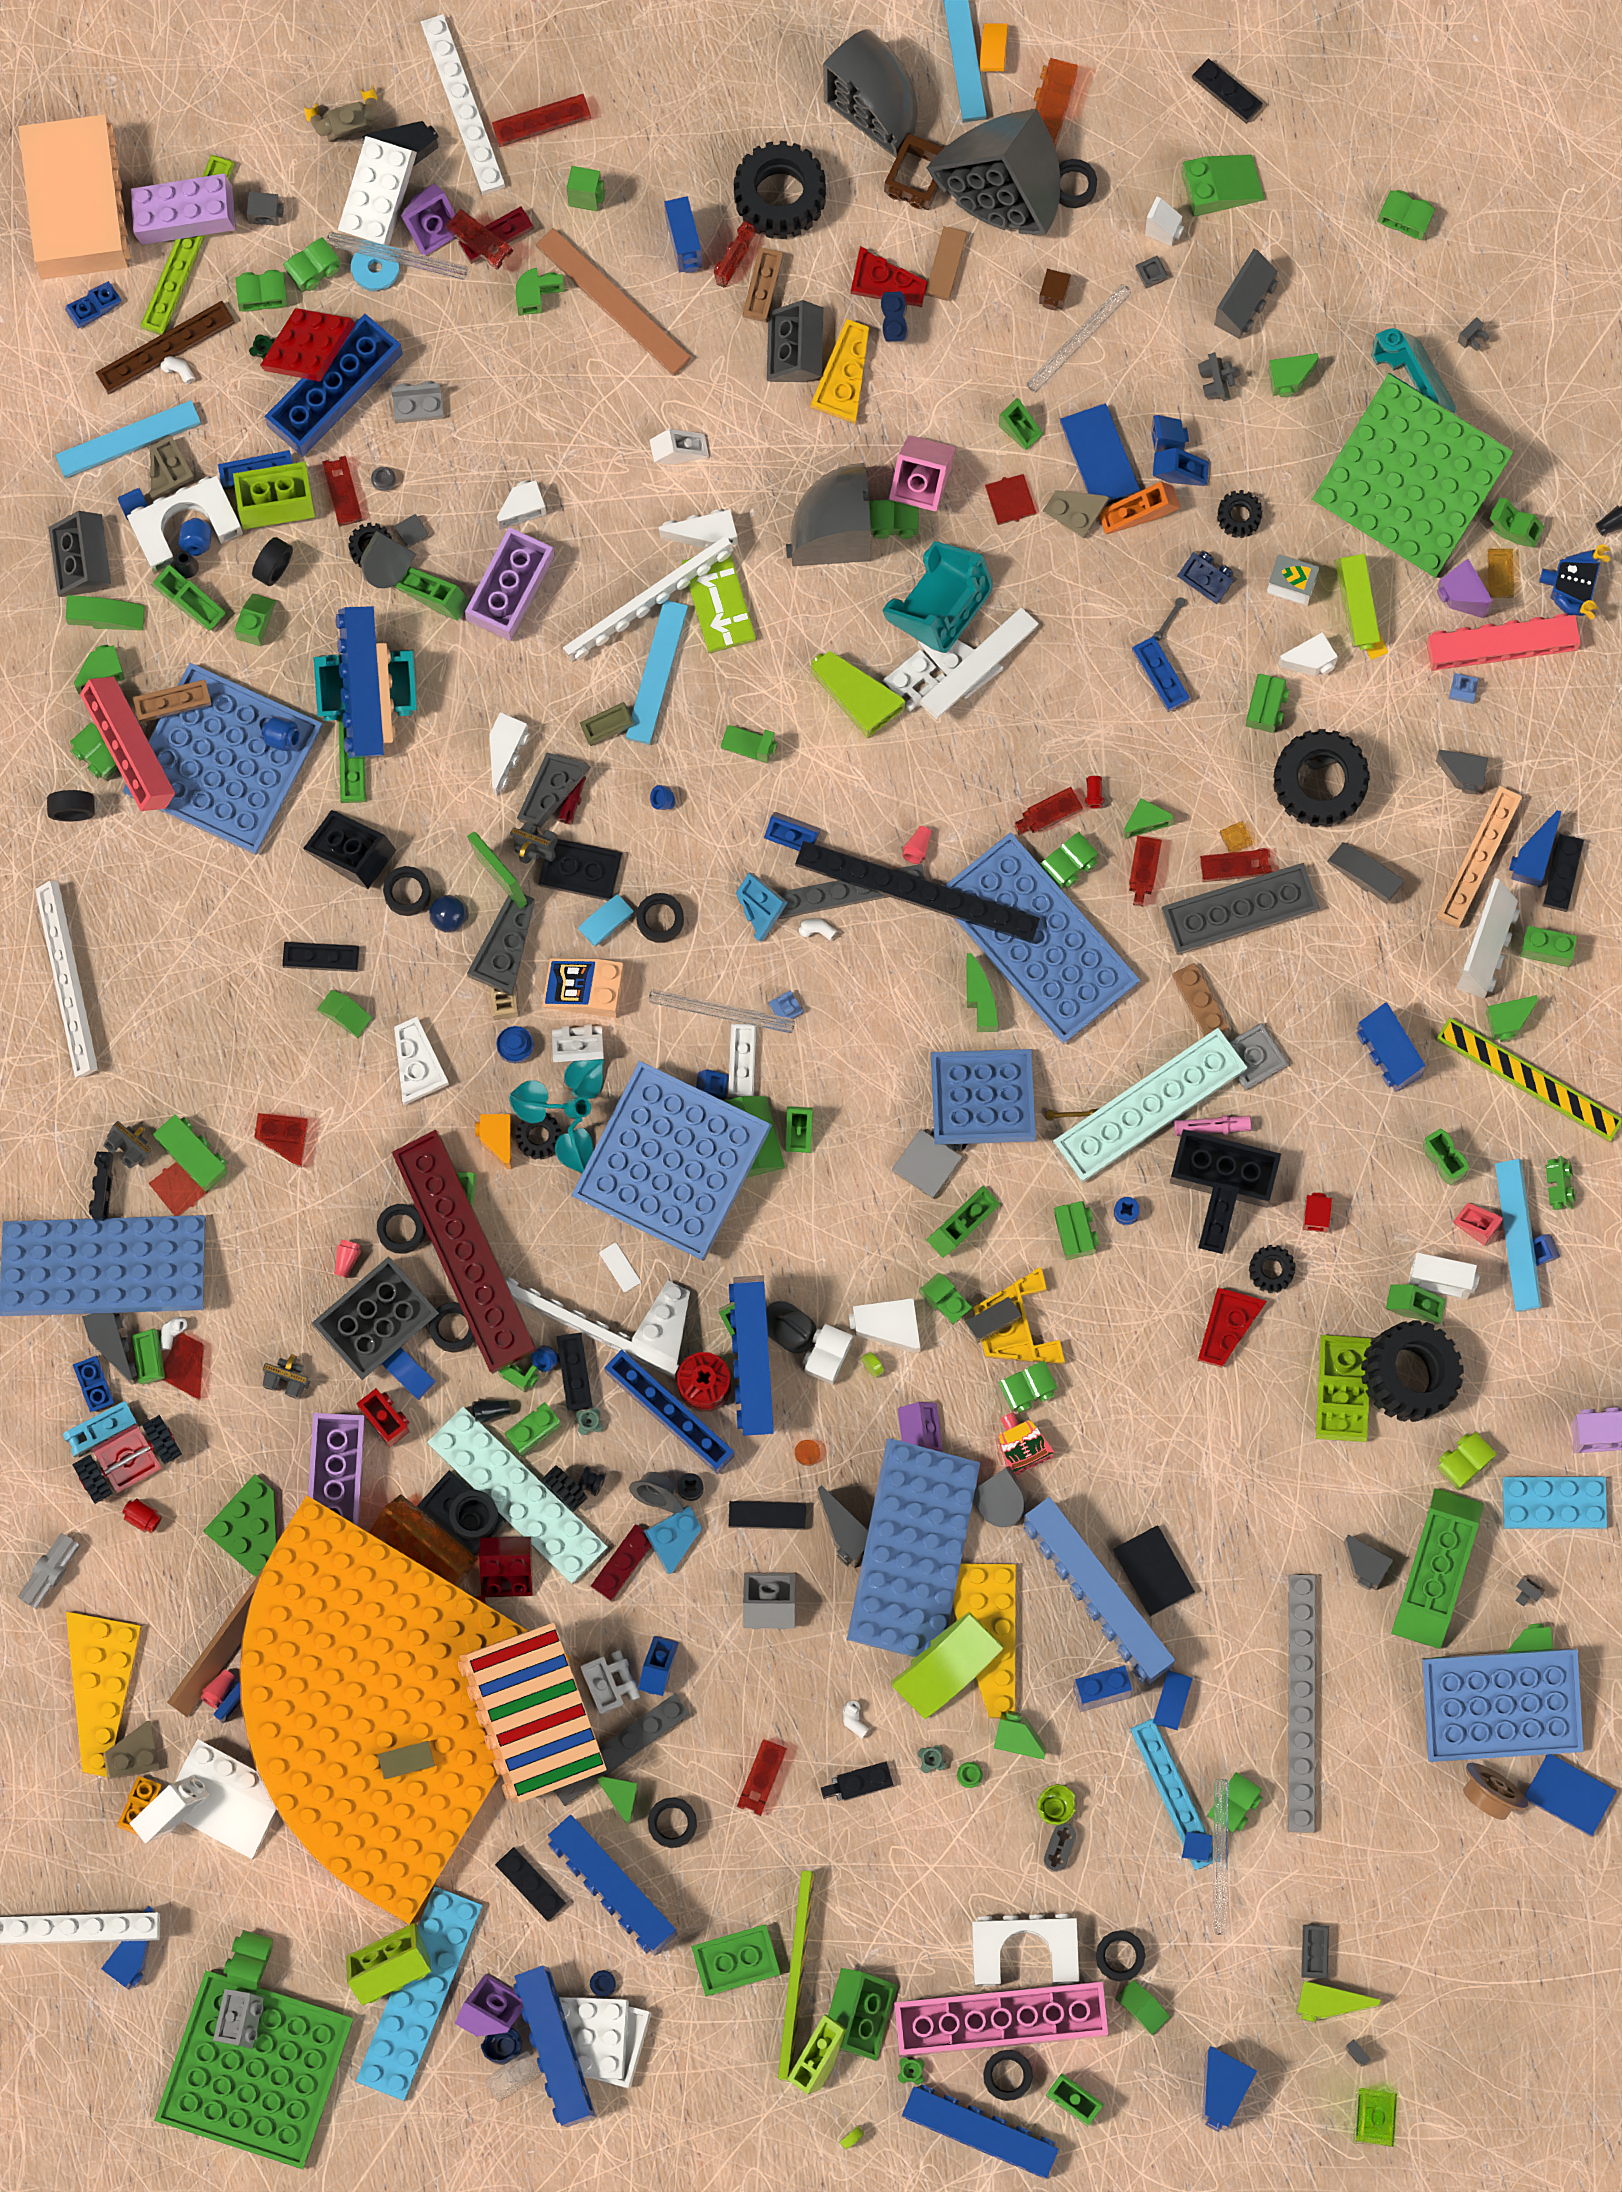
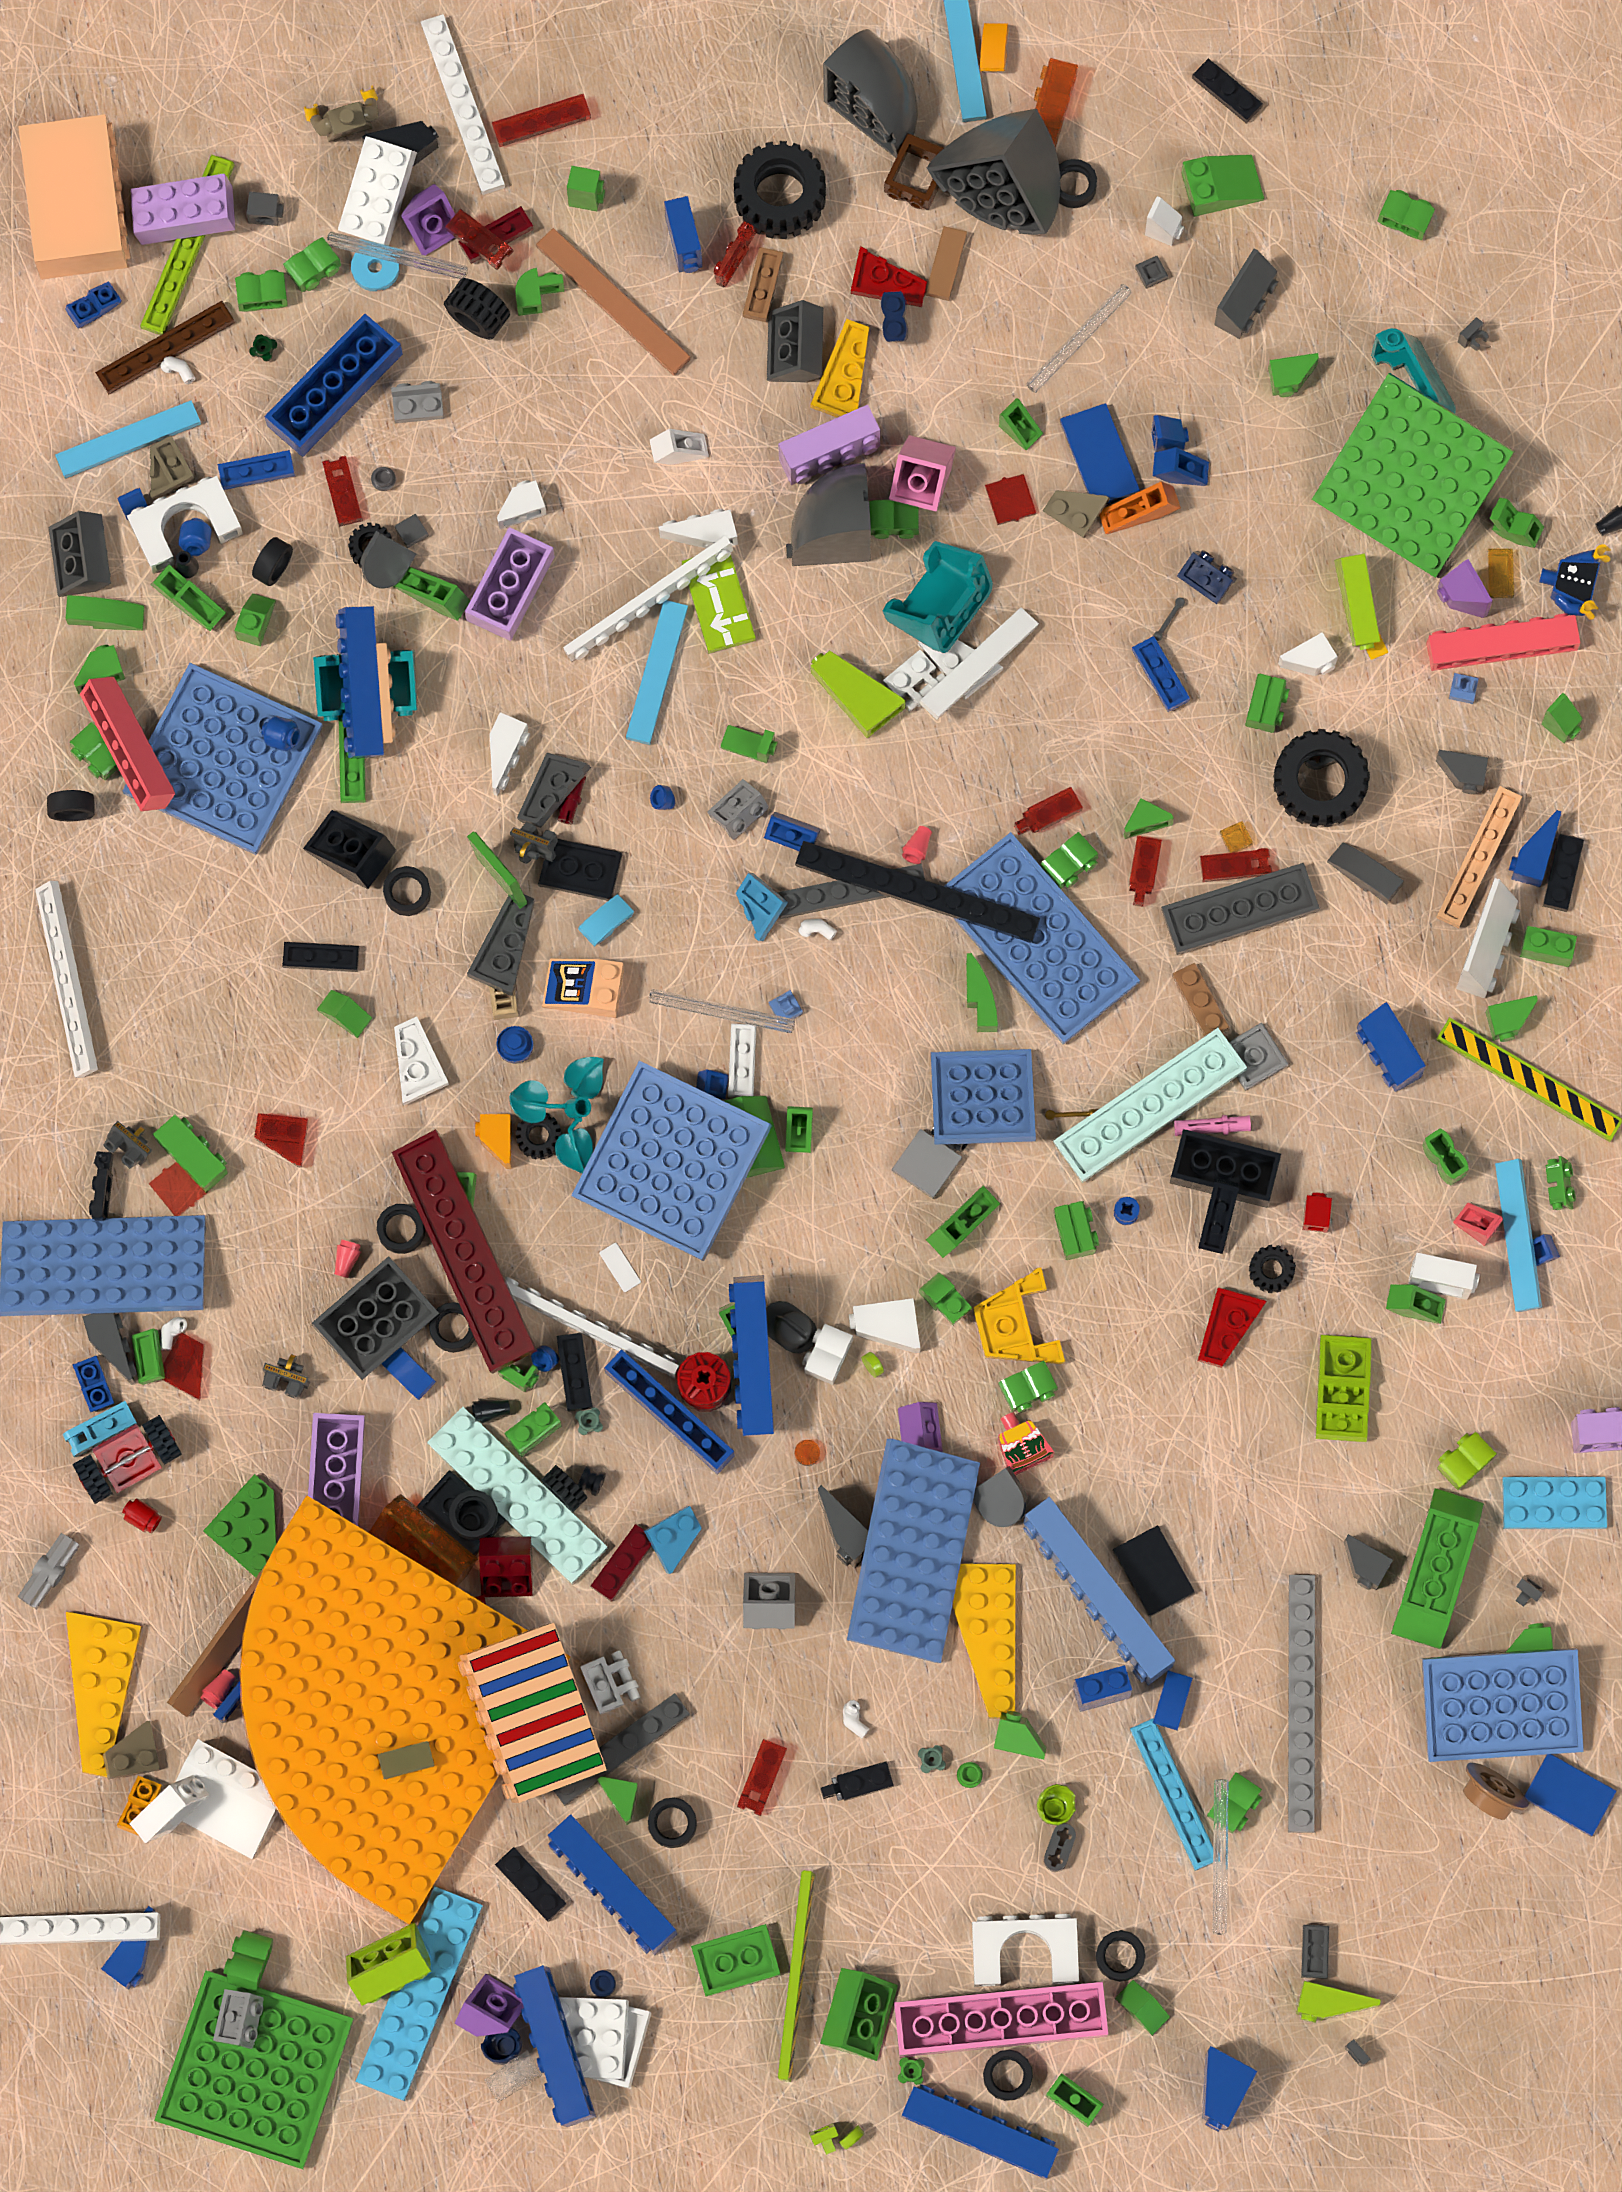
(172, 701): medium nougat plate -> none
(274, 495): lime slope -> none
(307, 344): red plate -> none
(383, 1418): red brick -> none
(448, 913): dark blue hair -> none
(477, 308): none -> black tyre
(577, 1043): white plate -> none
(607, 724): olive tile -> none
(646, 904): black tyre -> none
(656, 1491): dark grey piece -> none
(658, 1666): blue slope -> none
(664, 1323): white wing -> none
(690, 1492): black wheel -> none
(738, 809): none -> light grey bracket
(767, 1515): black tile -> none
(818, 2056): lime slope -> none
(824, 2136): none -> lime tile
(829, 445): none -> lavender brick
(947, 1665): lime slope -> none
(993, 1319): dark grey slope -> none
(1054, 289): reddish brown brick -> none
(1094, 792): red pin -> none
(1197, 1847): blue slope -> none
(1215, 368): dark grey hips -> none
(1233, 526): black tyre -> none
(1292, 579): piece -> none
(1374, 2117): clear neon green slope -> none
(1436, 1353): black tyre -> none
(1562, 719): none -> bright green slope

